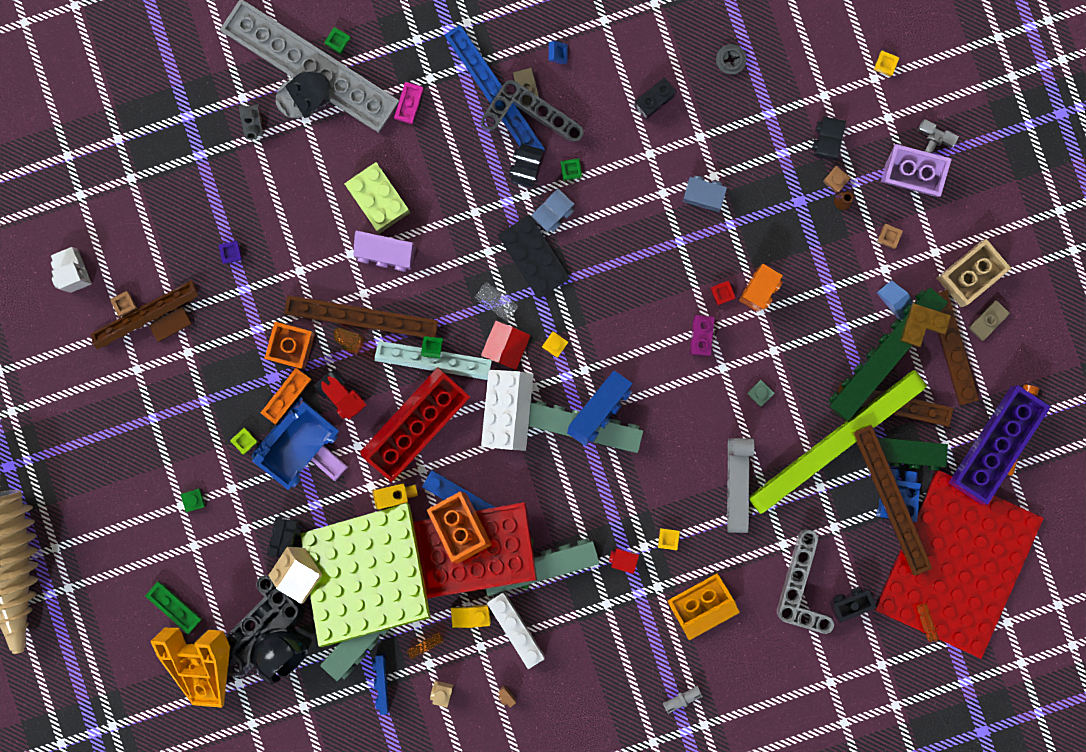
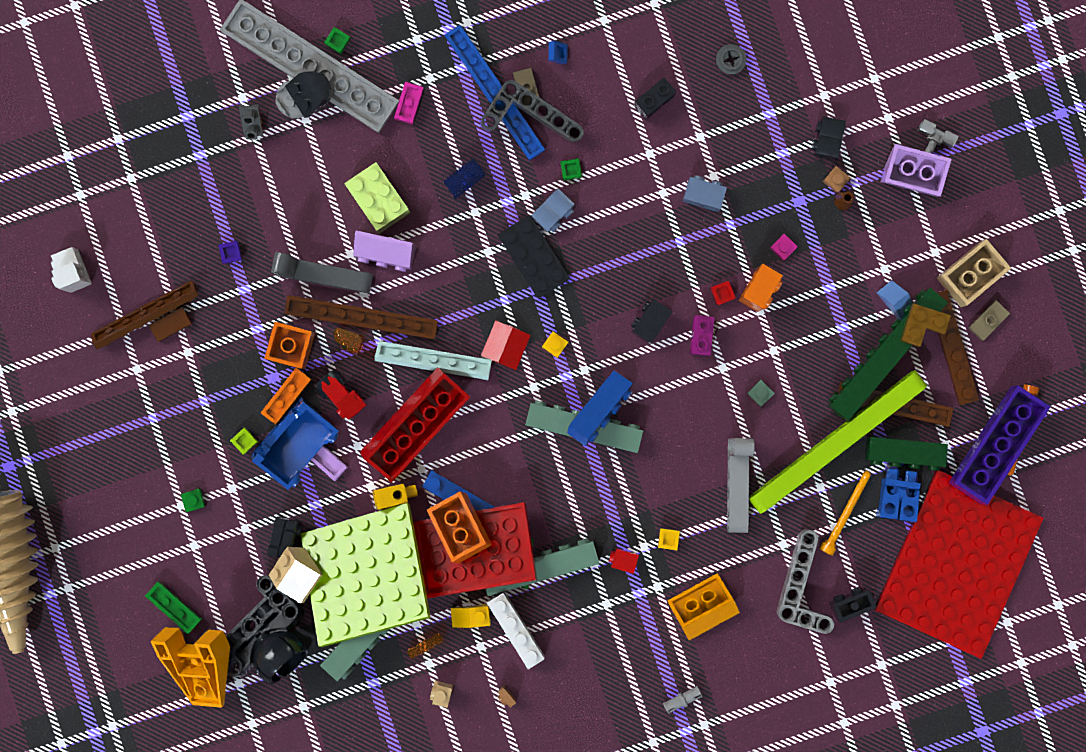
(123, 303): medium nougat plate -> none
(291, 268): none -> dark grey beam
(380, 684): blue plate -> none
(431, 347): green plate -> none
(464, 178): none -> clear blue brick
(496, 301): clear slope -> none
(507, 410): white brick -> none
(526, 165): black brick -> none
(651, 322): none -> black brick
(783, 247): none -> dark pink plate
(829, 545): none -> light orange piece
(886, 63): yellow plate -> none
(889, 236): medium nougat plate -> none
(892, 500): reddish brown plate -> none
(927, 622): clear orange axle -> none

